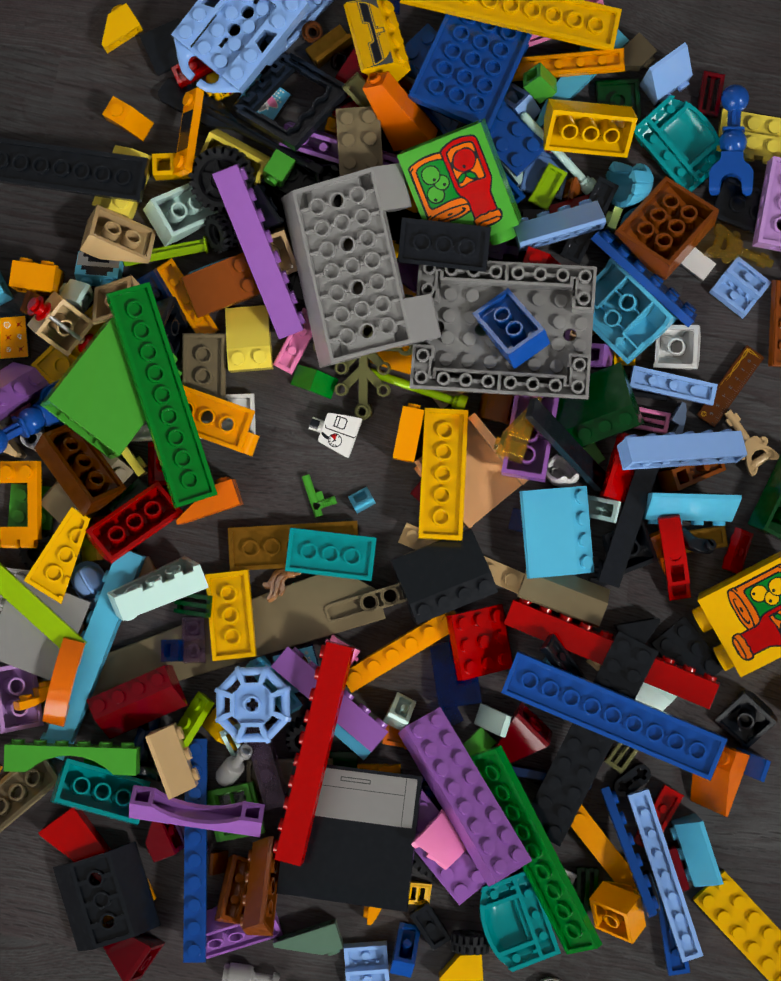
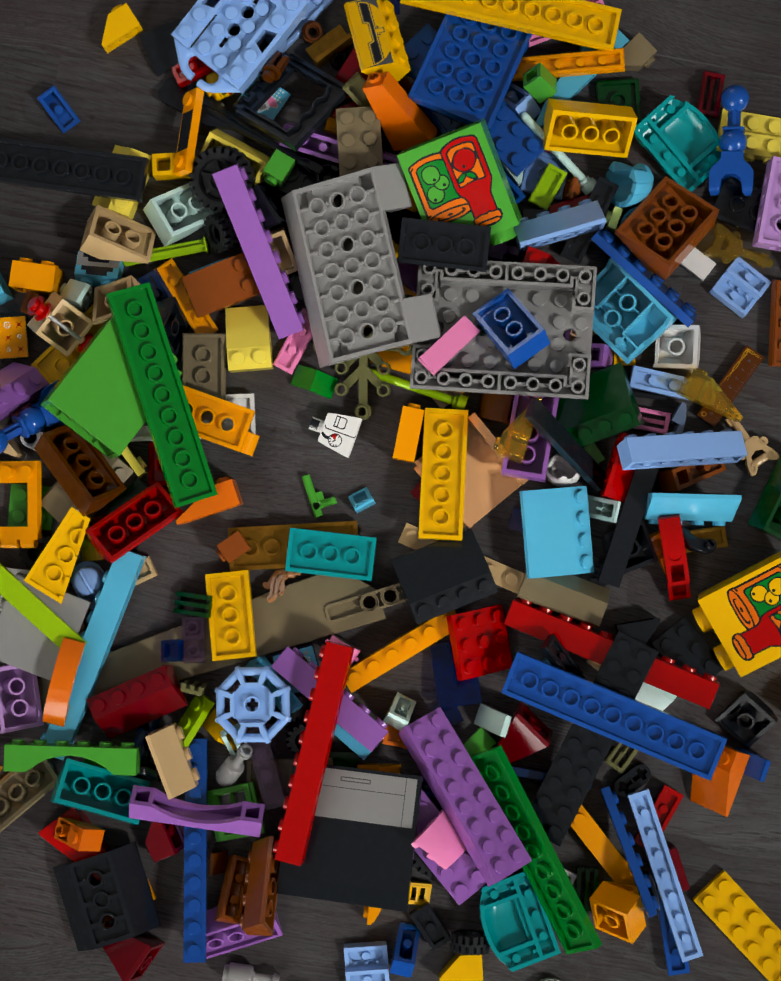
(27, 701): light orange slope -> none
(58, 109): none -> blue slope
(79, 834): none -> orange slope
(127, 118): light orange slope -> none
(158, 588): light aqua wedge -> none
(193, 687): none -> olive tile
(233, 547): none -> dark orange brick
(275, 67): none -> reddish brown arm
(316, 939): sand green slope -> none
(449, 345): none -> bright pink tile
(668, 75): light blue slope -> none
(696, 851): medium azure slope -> none
(706, 392): none -> clear yellow slope
(737, 550): red plate -> none

